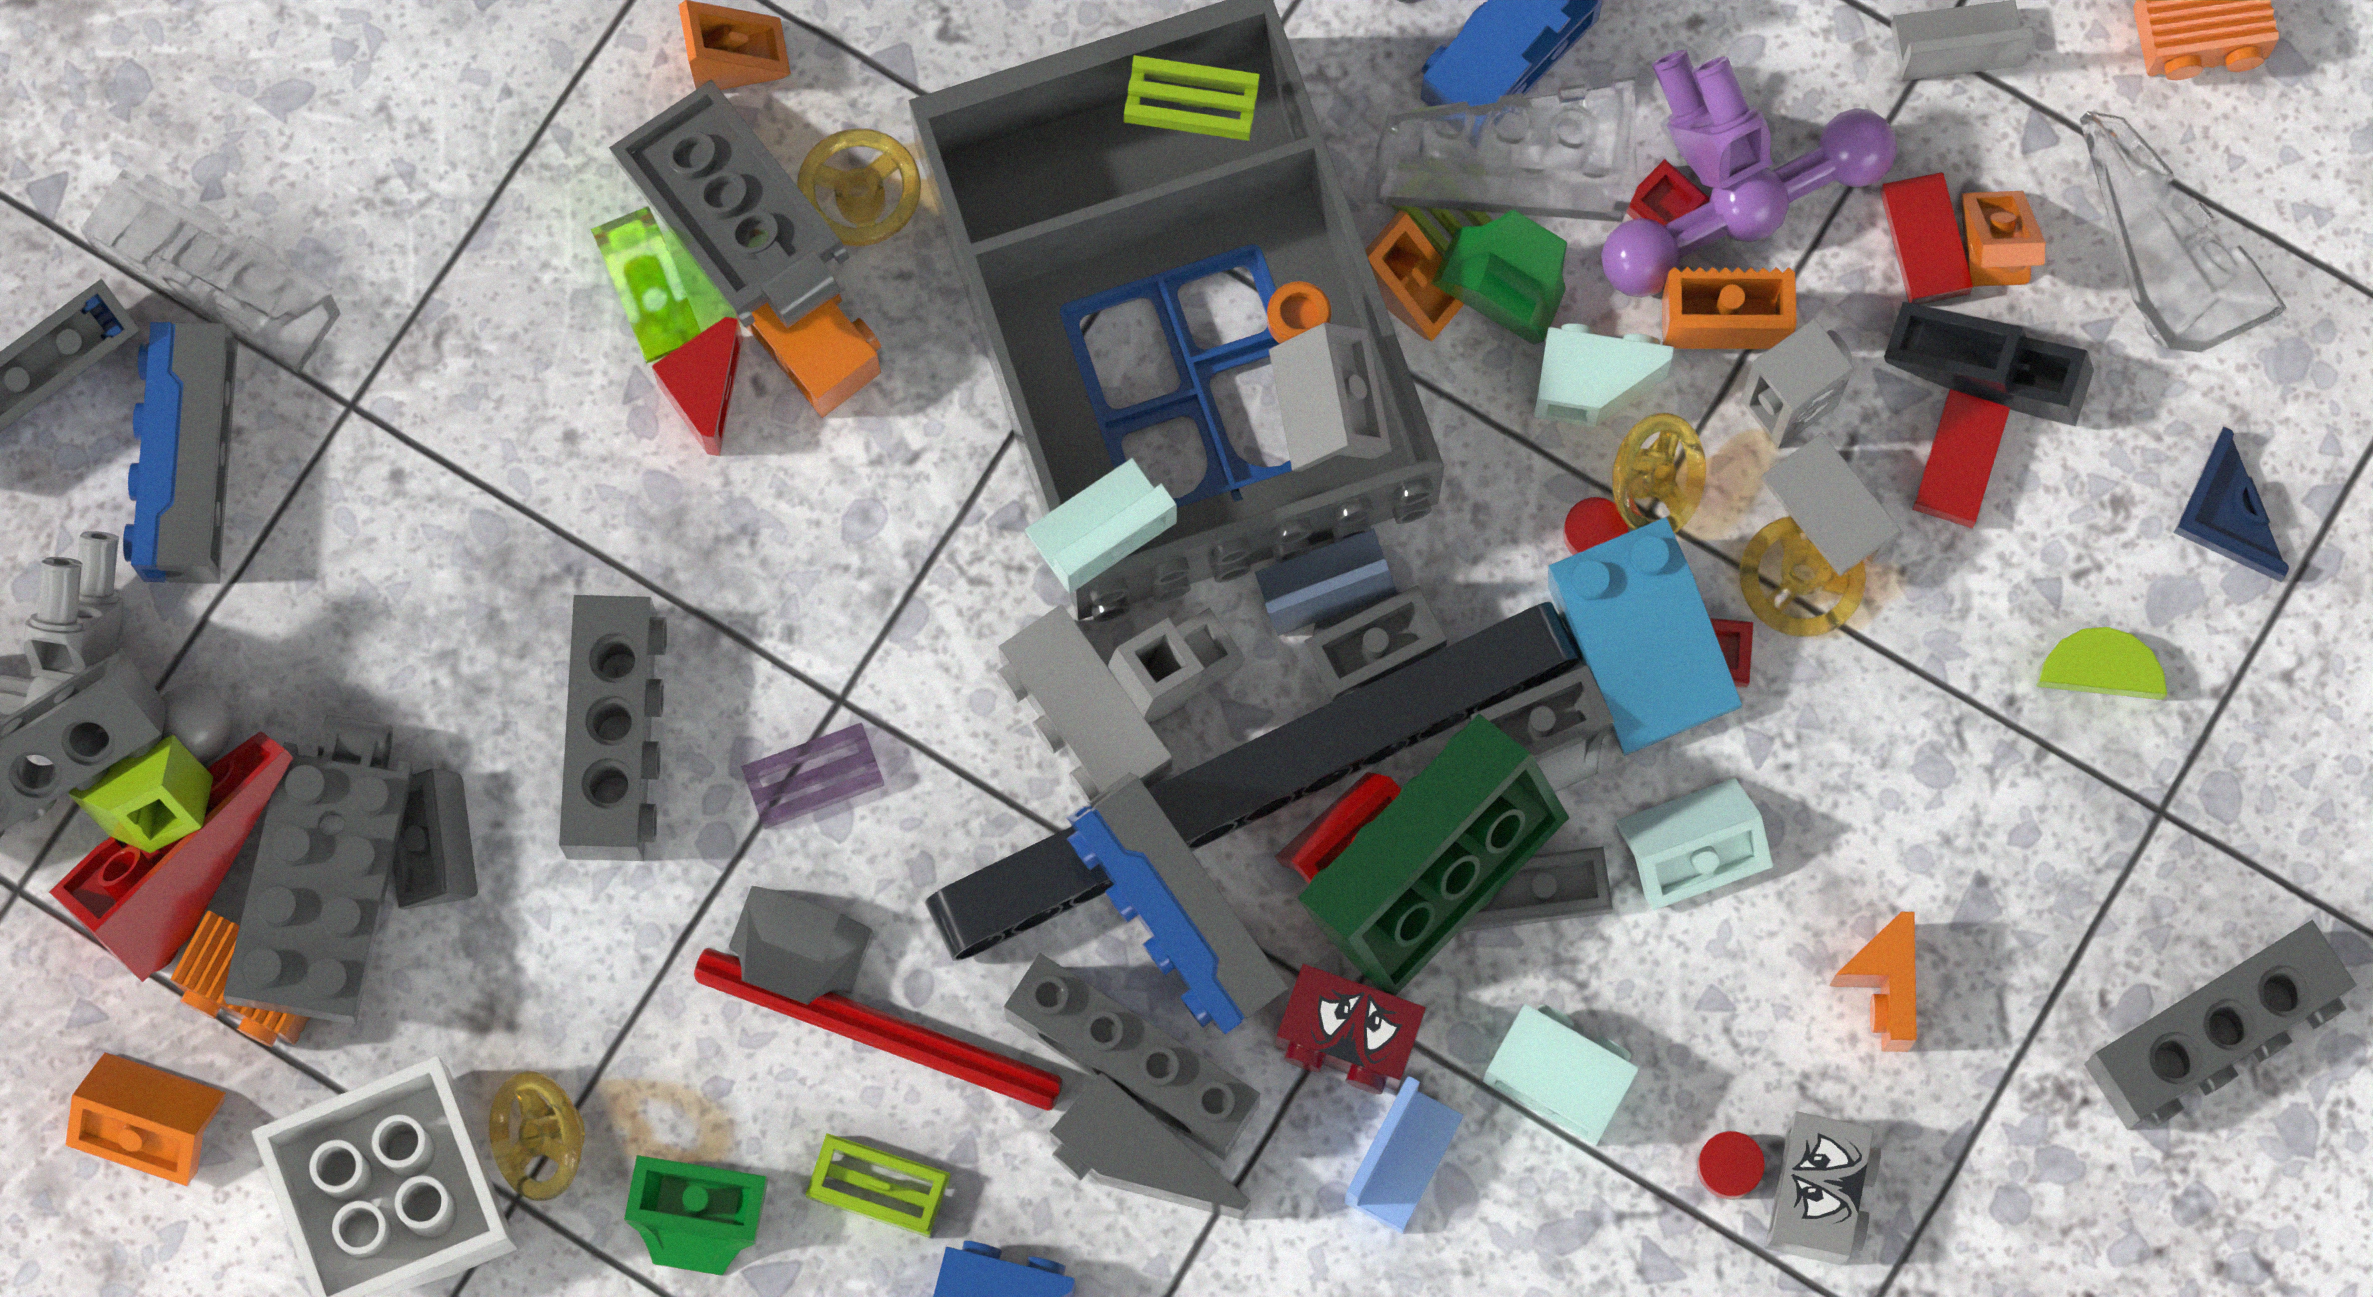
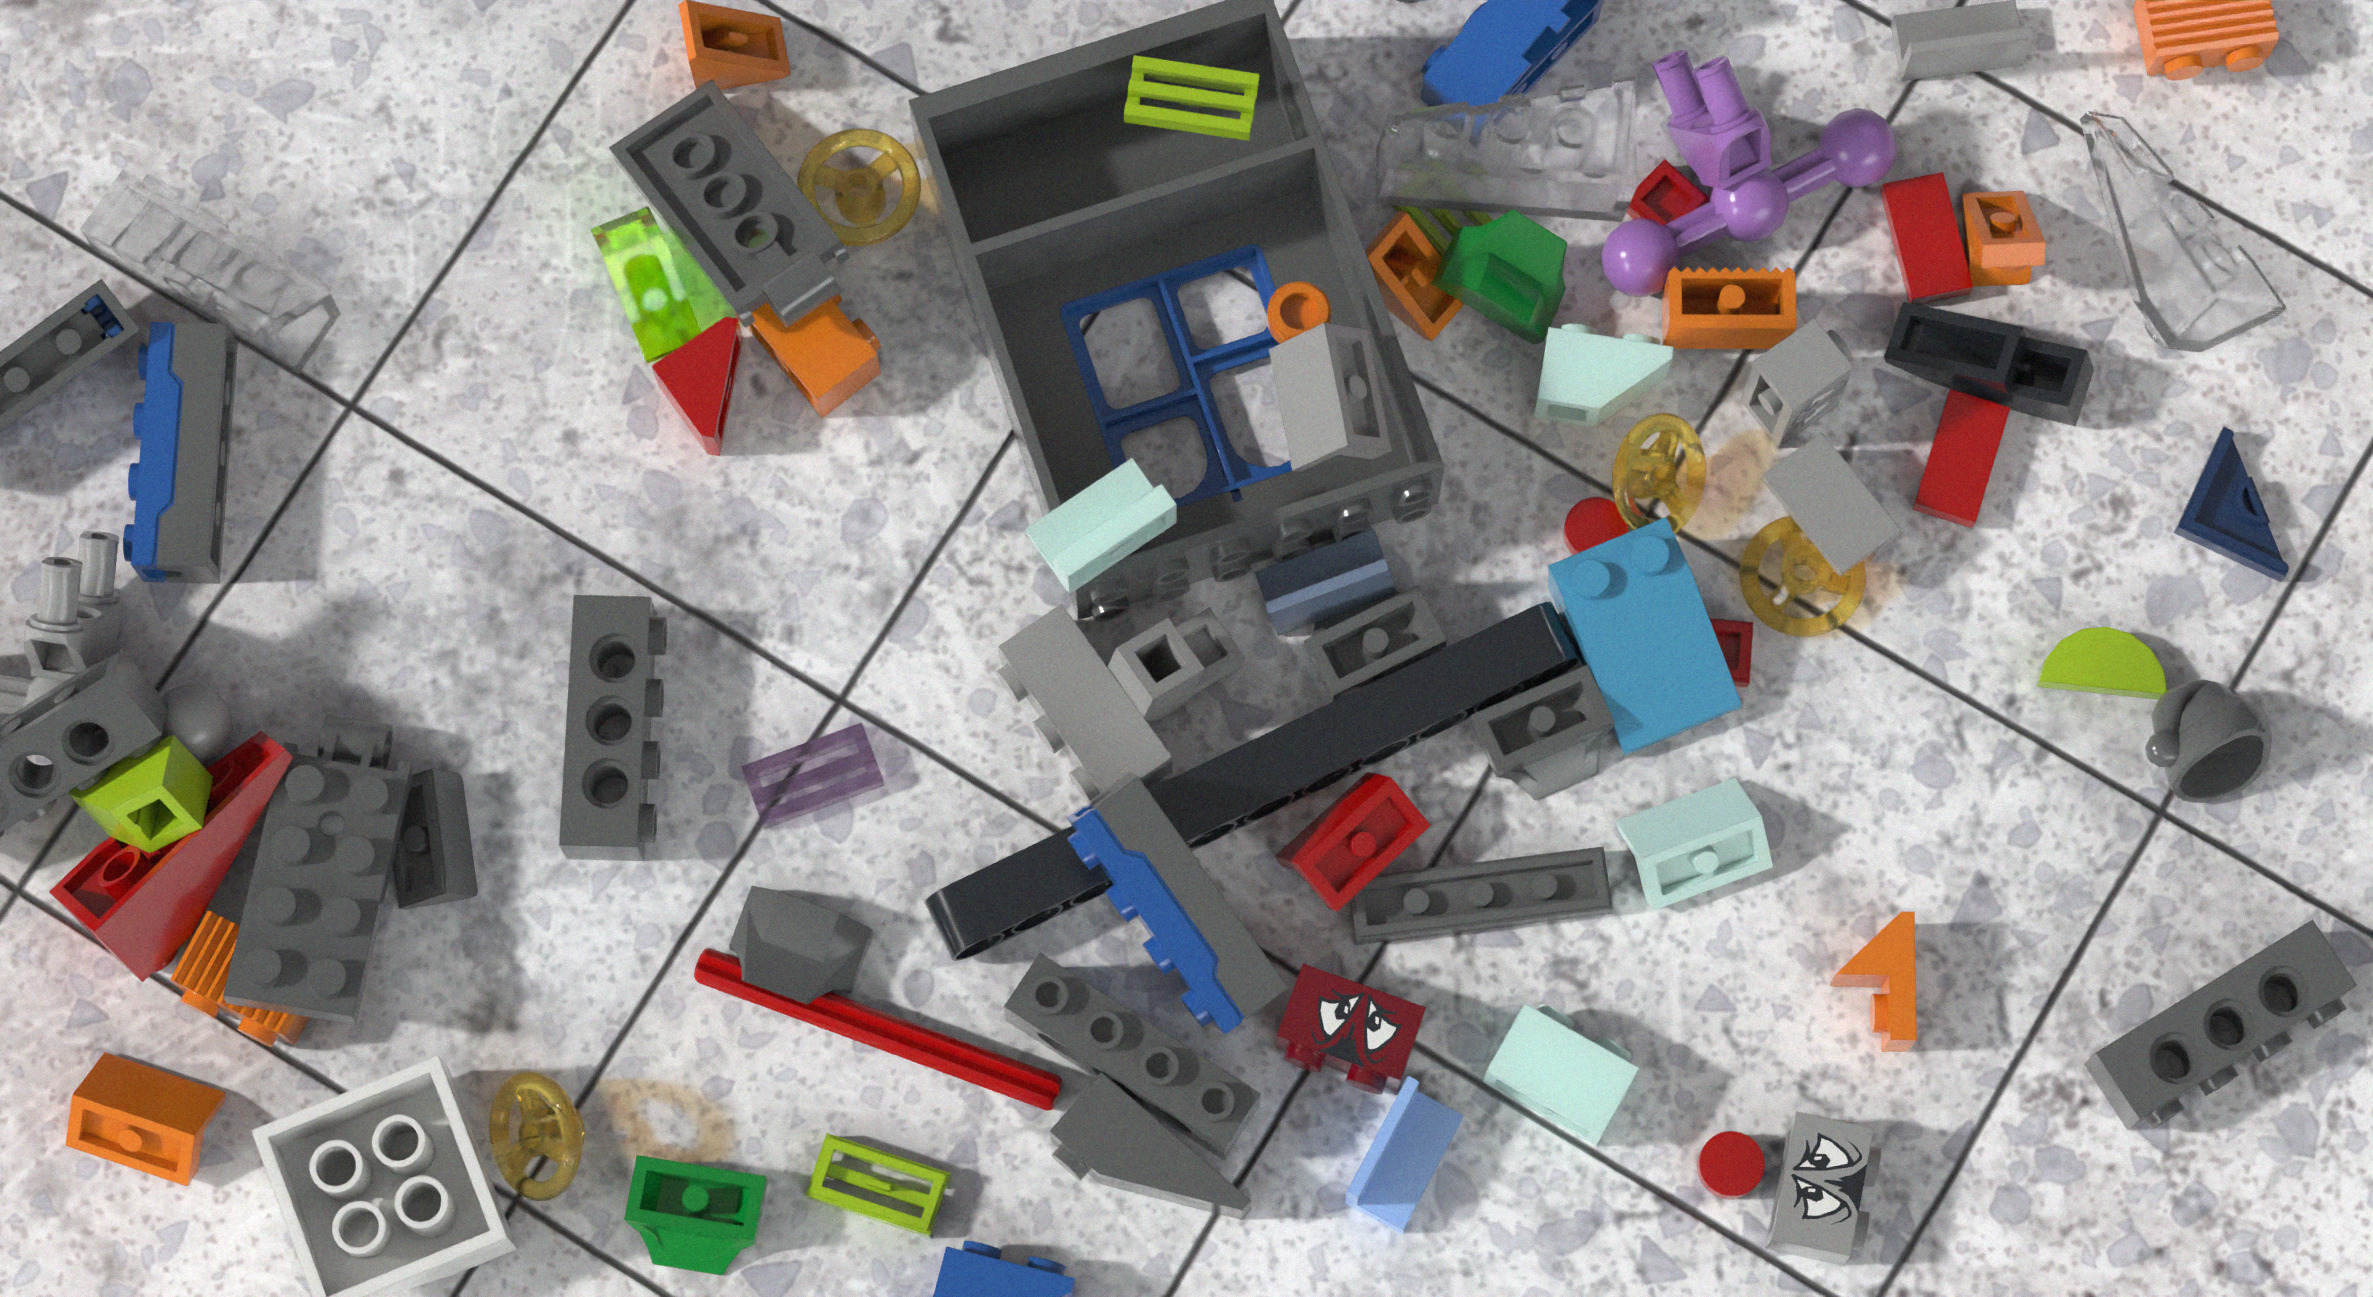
(1435, 855): dark green slope -> none
(2208, 740): none -> dark grey piece

